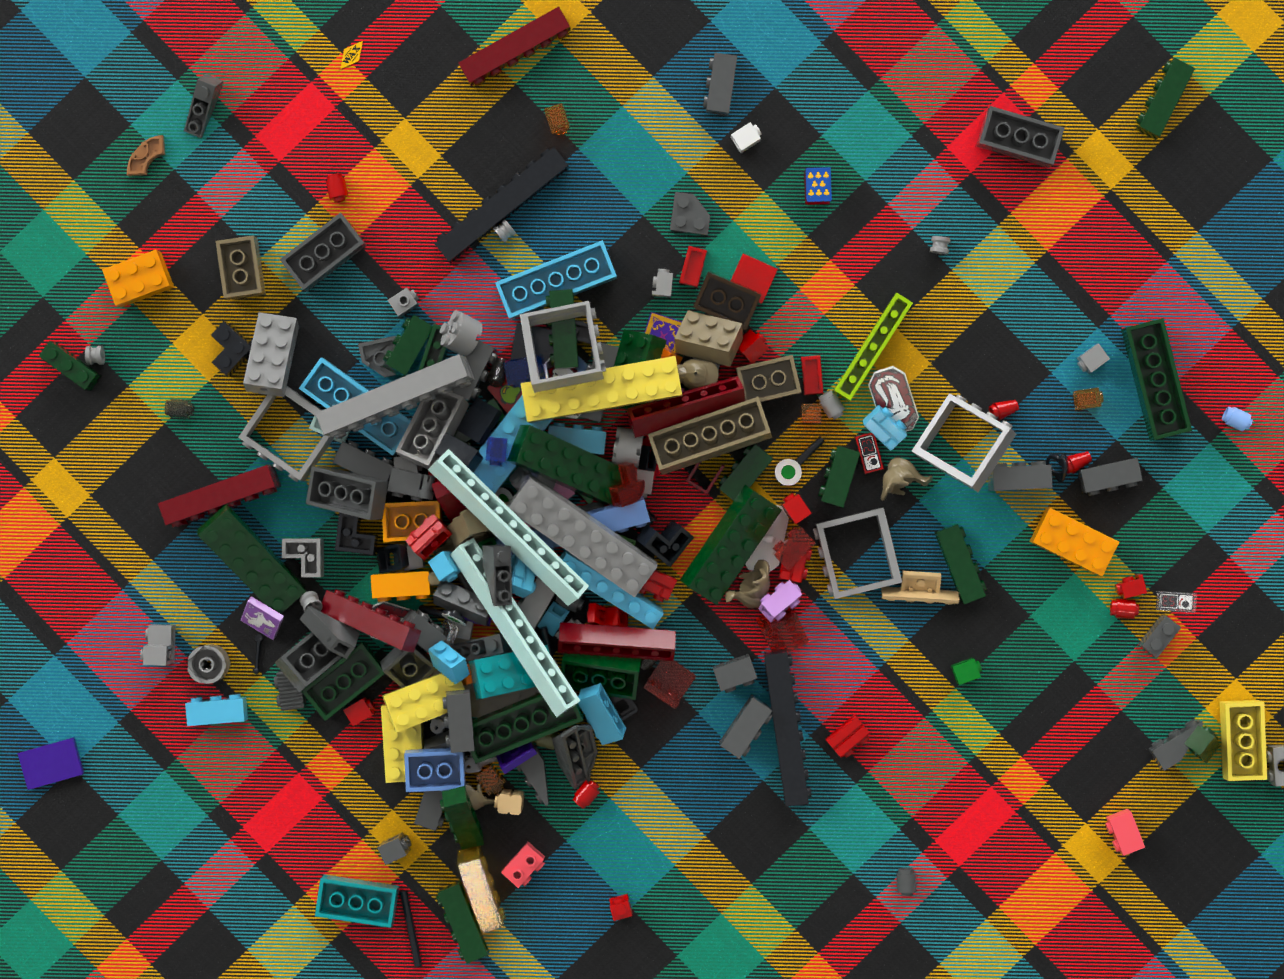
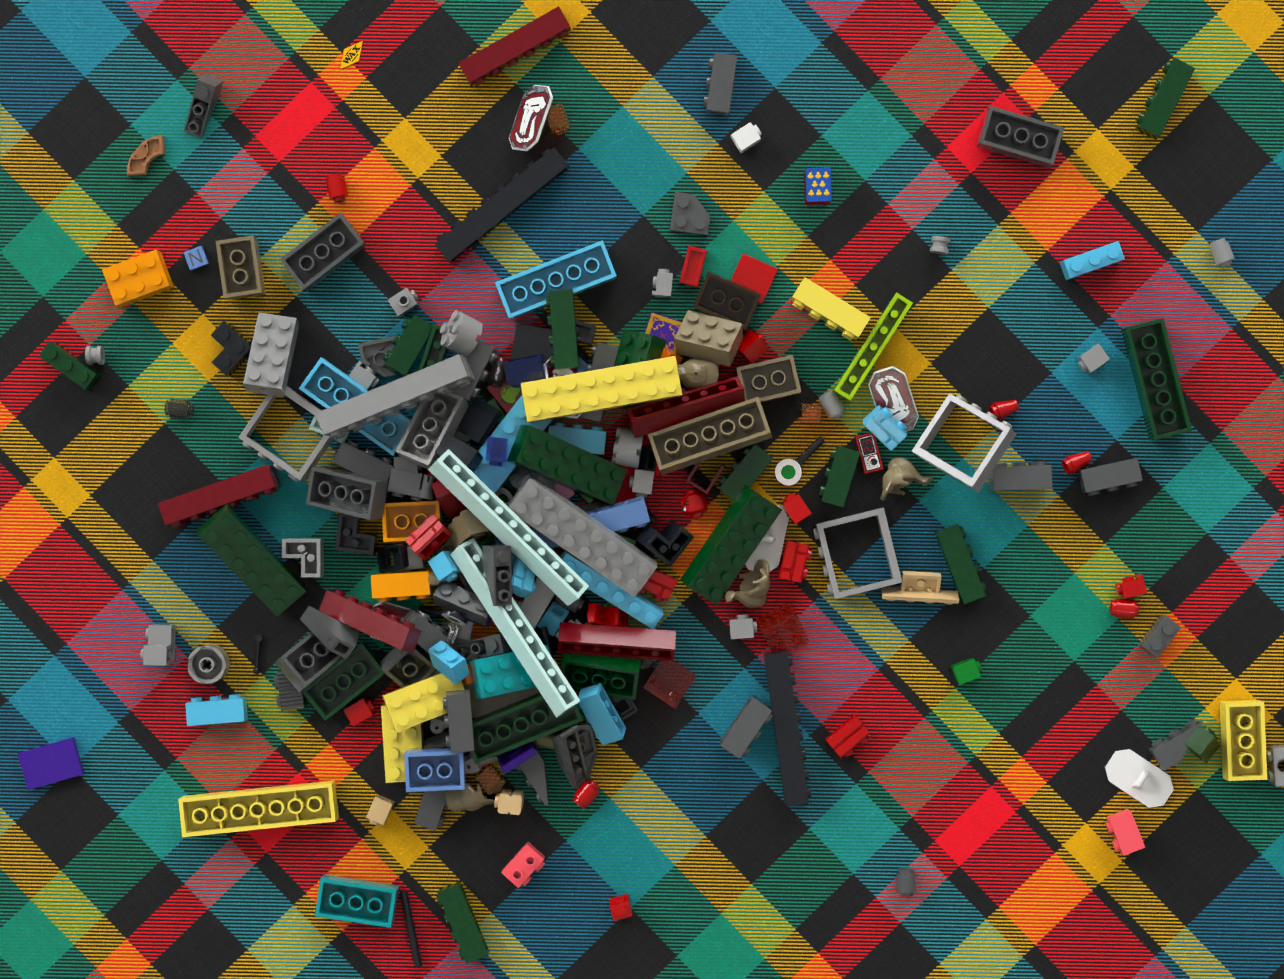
(196, 258): none -> medium blue tile
(258, 808): none -> light yellow brick
(262, 618): tile -> none
(310, 599): light grey wheel -> none
(364, 376): none -> light grey brick
(380, 810): none -> tan brick
(394, 848): dark grey brick -> none
(462, 818): dark green brick -> none
(480, 889): clear yellow wedge -> none
(504, 230): light grey wheel -> none
(530, 118): none -> shield
(553, 315): light grey window -> none
(630, 489): clear red brick -> none
(694, 504): none -> red head
(735, 672): dark grey brick -> none
(742, 627): none -> light grey brick
(784, 597): lavender brick -> none
(793, 547): clear red bracket -> none
(812, 375): red tile -> none
(830, 309): none -> light yellow brick
(1062, 460): black piece -> none
(1074, 541): light orange brick -> none
(1087, 398): clear orange brick -> none
(1092, 260): none -> medium azure brick
(1139, 778): none -> white shield
(1176, 601): clear tile -> none
(1221, 252): none -> light grey brick
(1237, 418): light blue brick -> none

